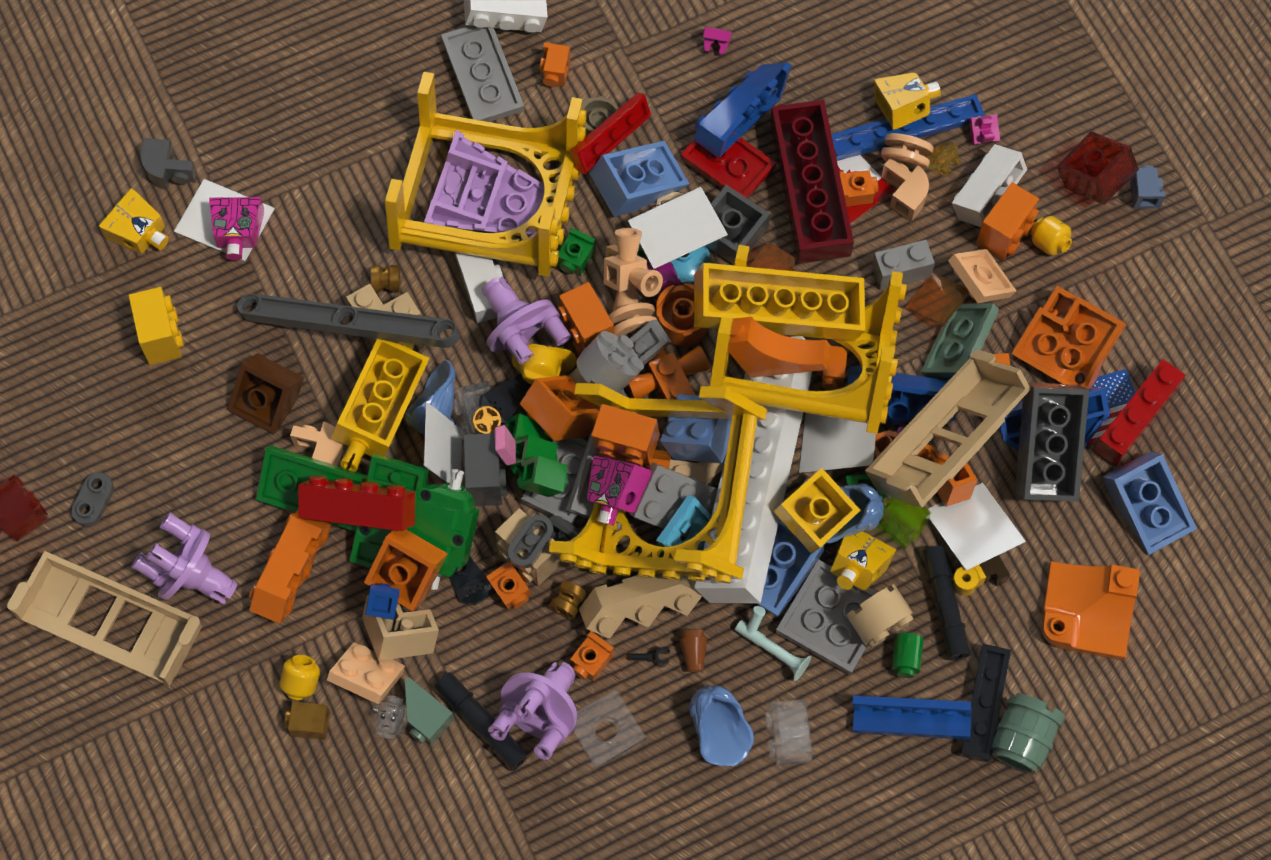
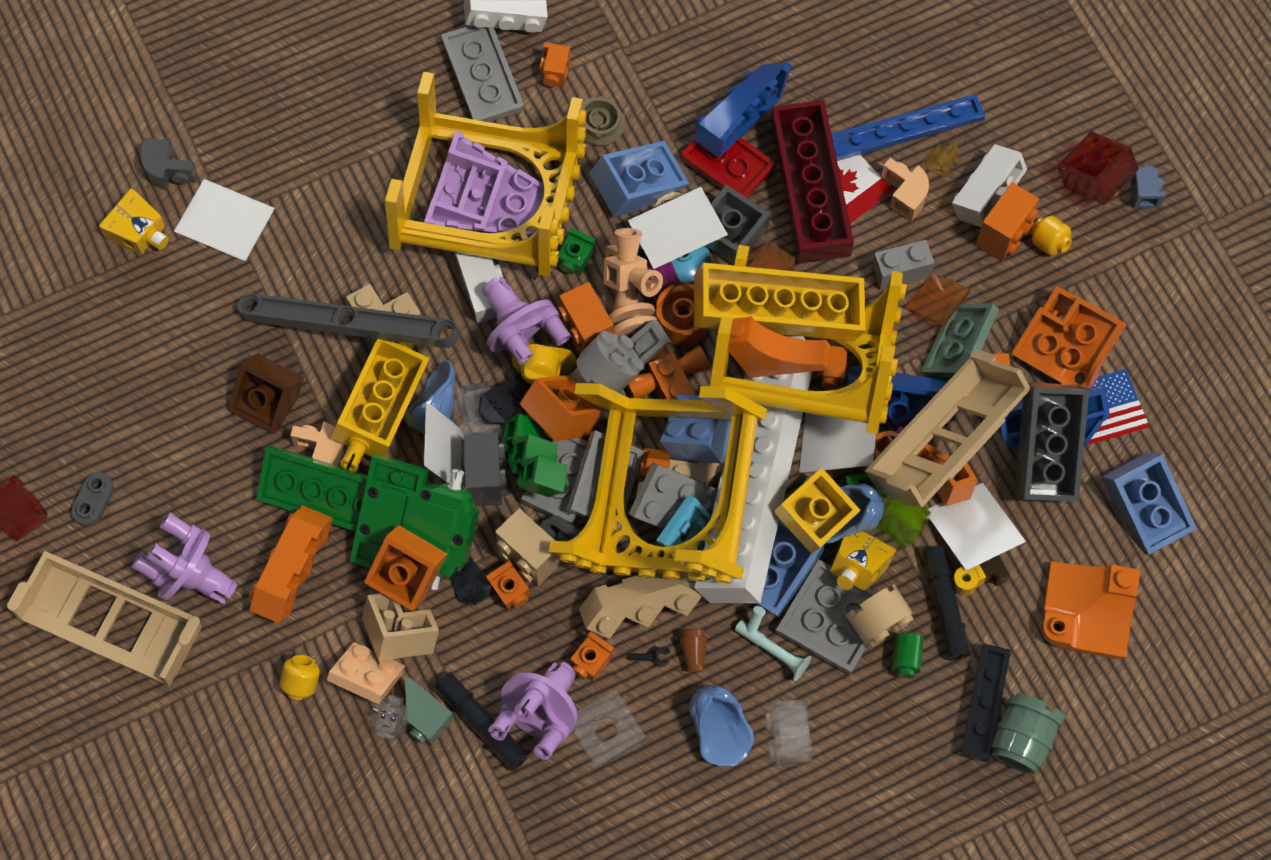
(156, 325): yellow brick -> none
(236, 223): dark pink torso -> none
(308, 720): pearl gold brick -> none
(356, 503): red brick -> none
(382, 601): blue tile -> none
(386, 278): pearl gold wheel -> none
(485, 416): pearl gold wheel -> none
(505, 445): bright pink tile -> none
(529, 542): dark grey plate -> none
(568, 599): pearl gold wheel -> none
(611, 133): red tile -> none
(616, 487): dark pink torso -> none
(625, 435): orange brick -> none
(713, 34): dark pink tile -> none
(857, 194): orange brick -> none
(904, 98): yellow torso -> none
(907, 150): light nougat head -> none
(912, 717): blue fence -> none
(981, 276): light nougat plate -> none
(984, 129): dark pink tile -> none
(1139, 412): red brick -> none

